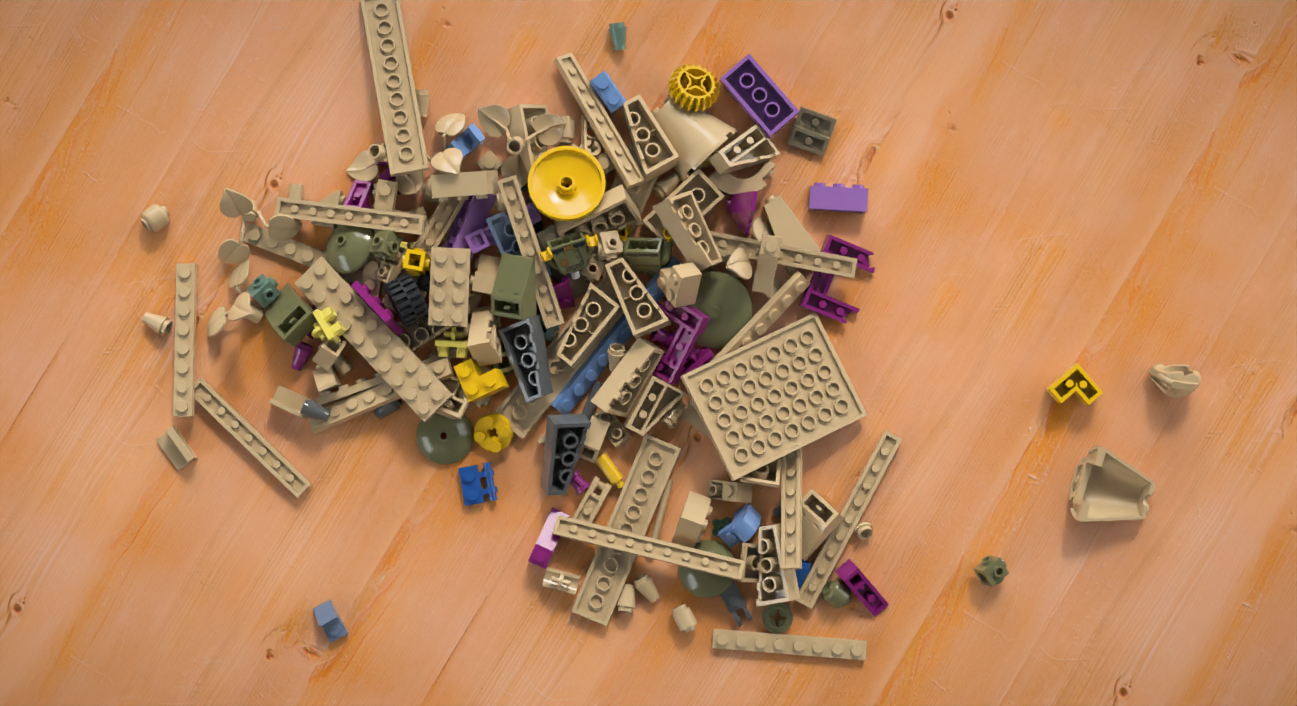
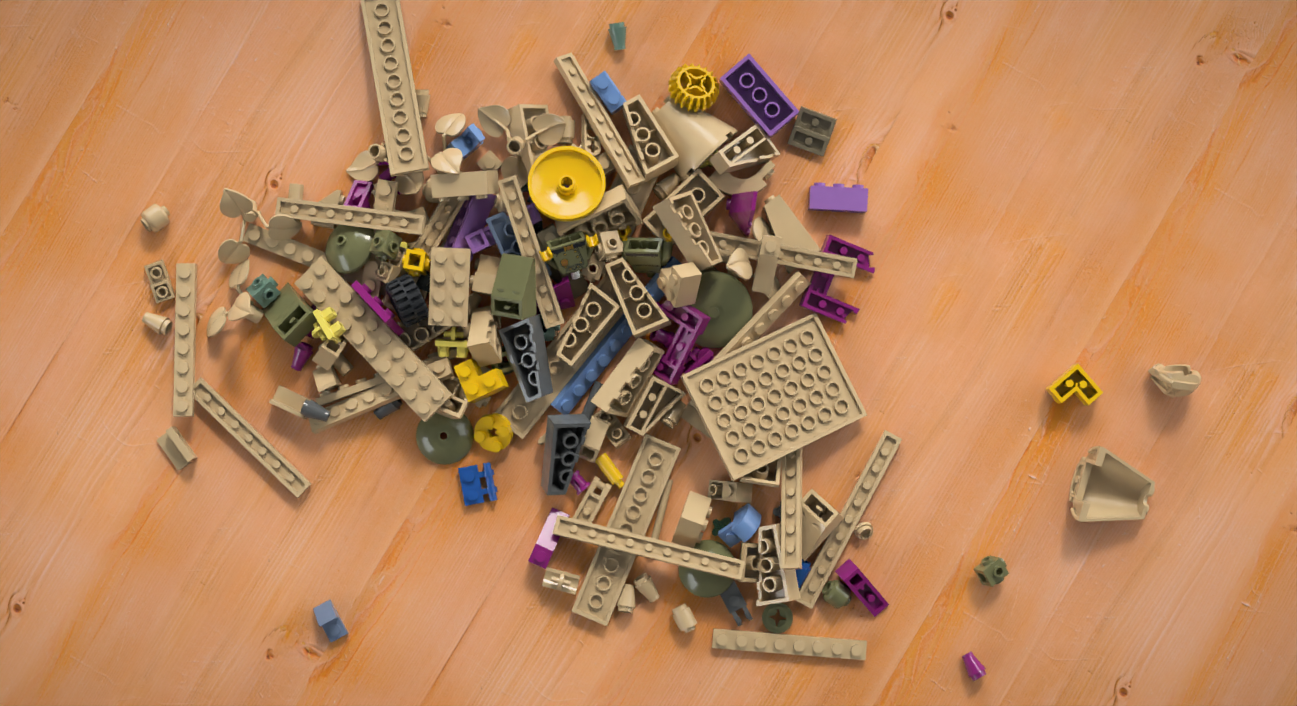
(160, 281): none -> tan slope
(615, 355): tan cone -> none
(973, 666): none -> magenta cone

